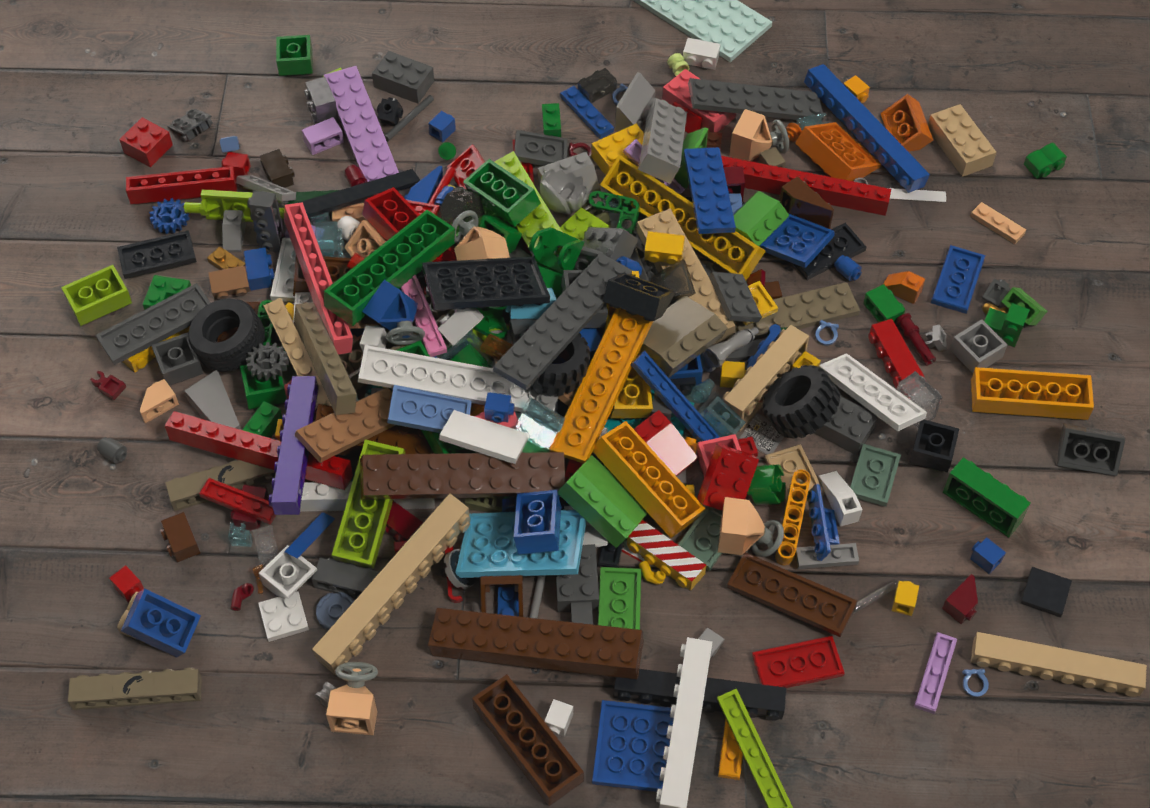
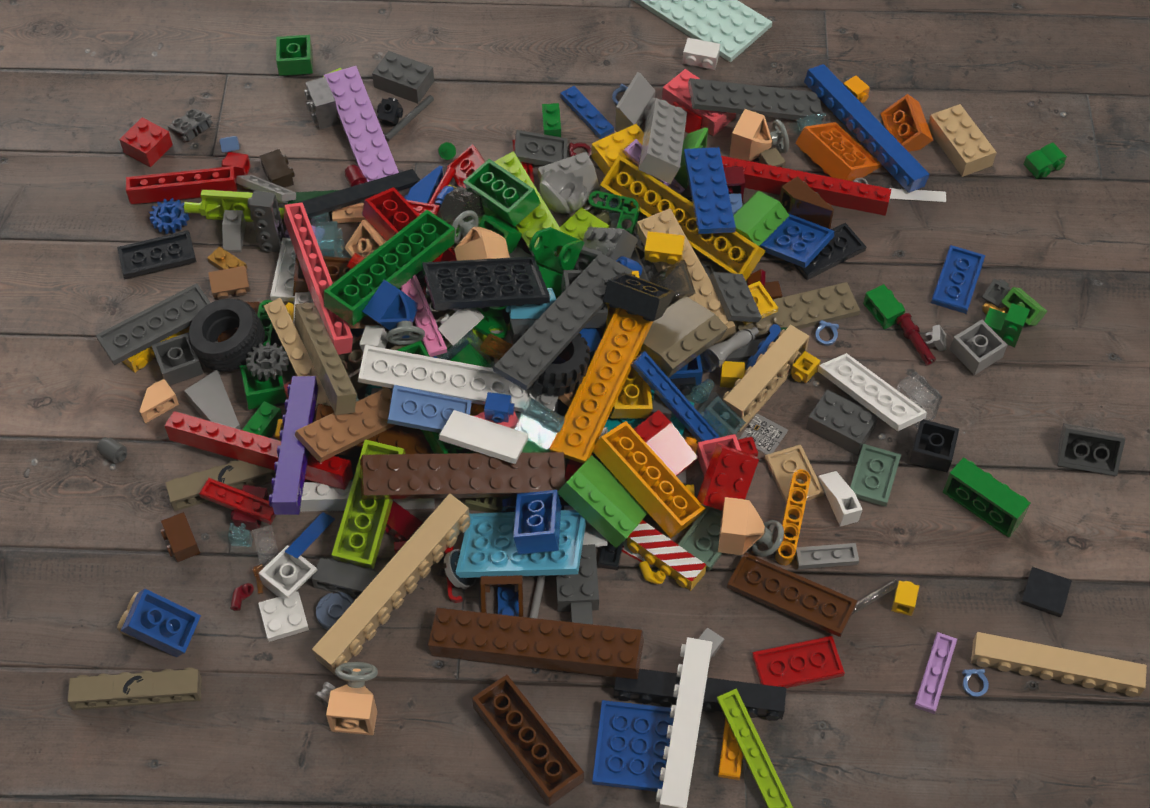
(96, 295): lime brick -> none
(109, 386): dark red plate -> none
(126, 583): red brick -> none
(163, 288): green brick -> none
(258, 268): blue brick -> none
(322, 136): lavender brick -> none
(348, 226): white head -> none
(442, 126): blue brick -> none
(559, 717): white brick -> none
(597, 85): clear smoke brick -> none
(620, 597): bright green plate -> none
(677, 63): yellowish green wheel -> none
(714, 140): copper plate -> none
(767, 485): green brick -> none
(793, 131): orange wheel -> none
(801, 401): black tyre -> none
(823, 523): blue bracket -> none
(848, 268): blue brick -> none
(893, 351): red brick -> none
(905, 285): orange slope -> none
(962, 601): dark red slope -> none
(987, 555): blue brick -> none
(998, 223): light nougat plate -> none
(1032, 393): light orange brick -> none

